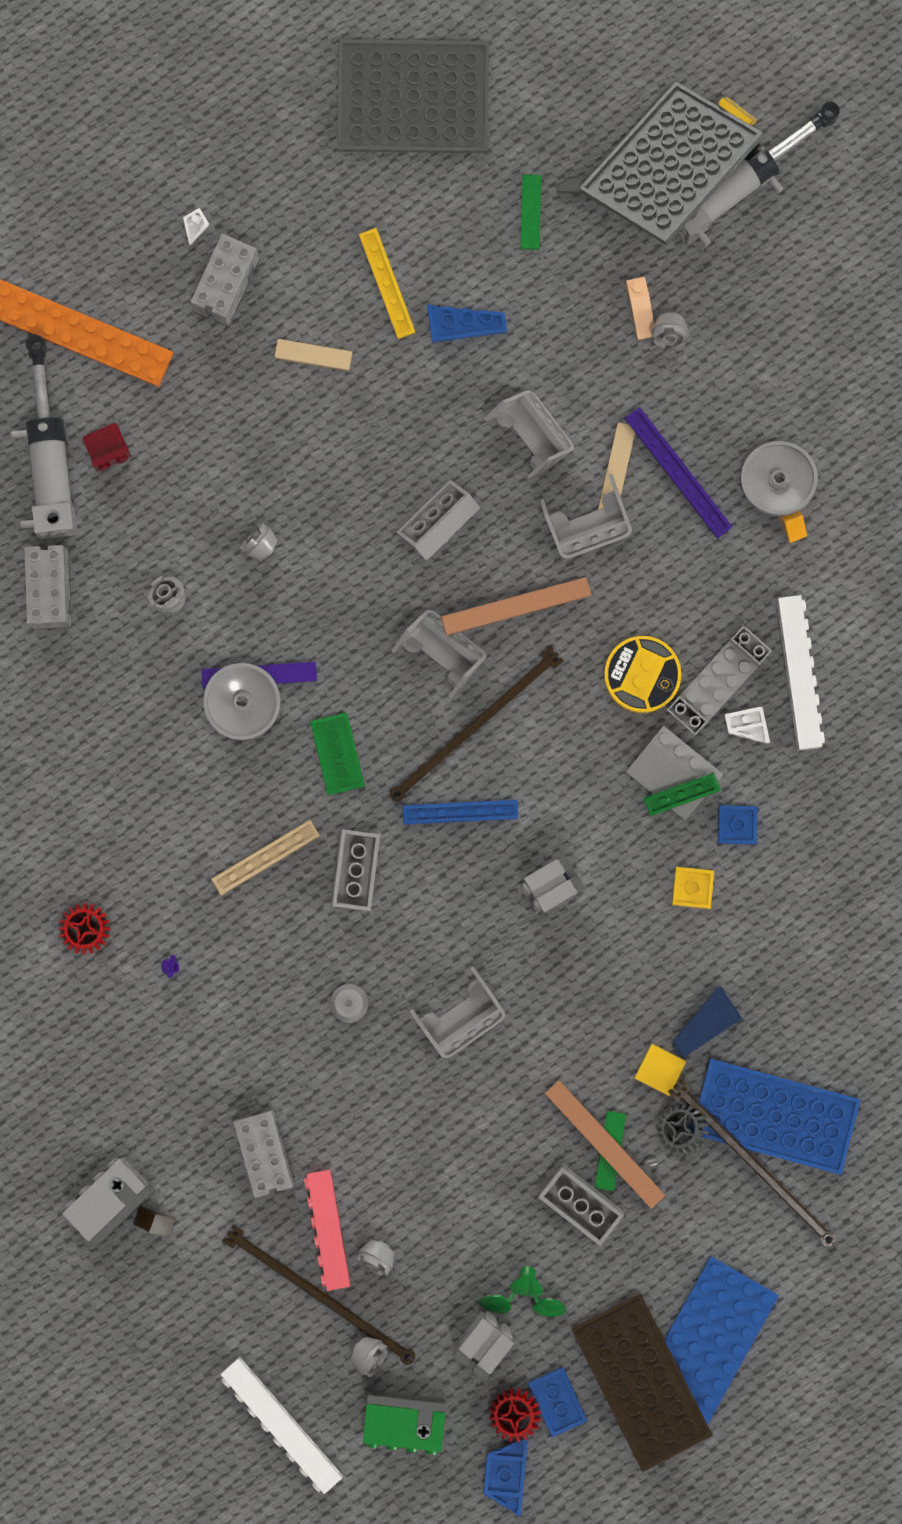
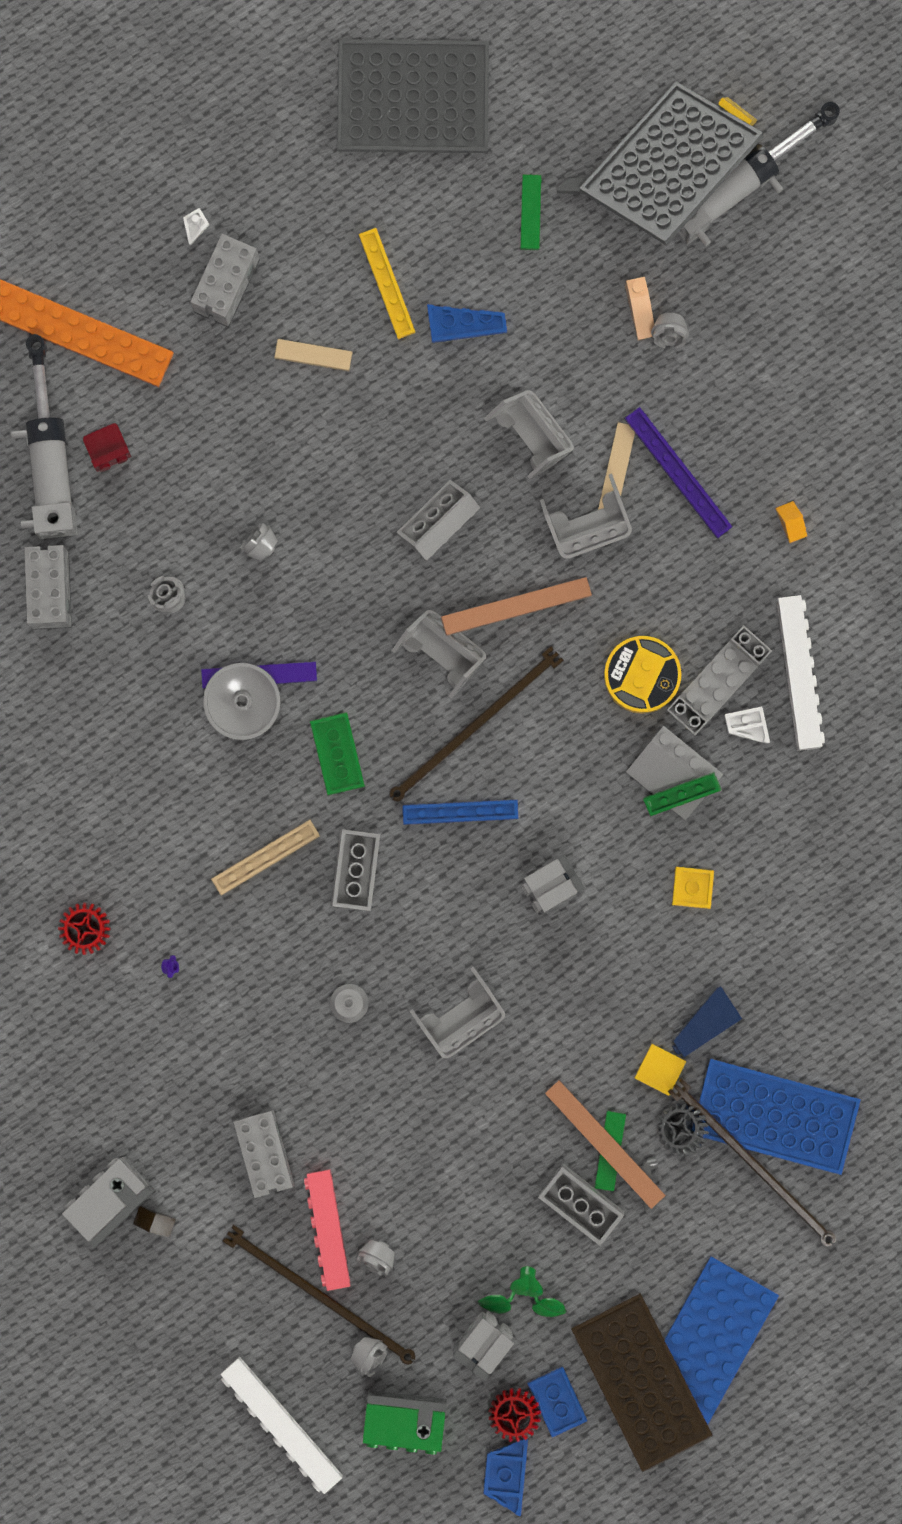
(737, 825): blue tile -> none
(779, 478): light grey dish -> none

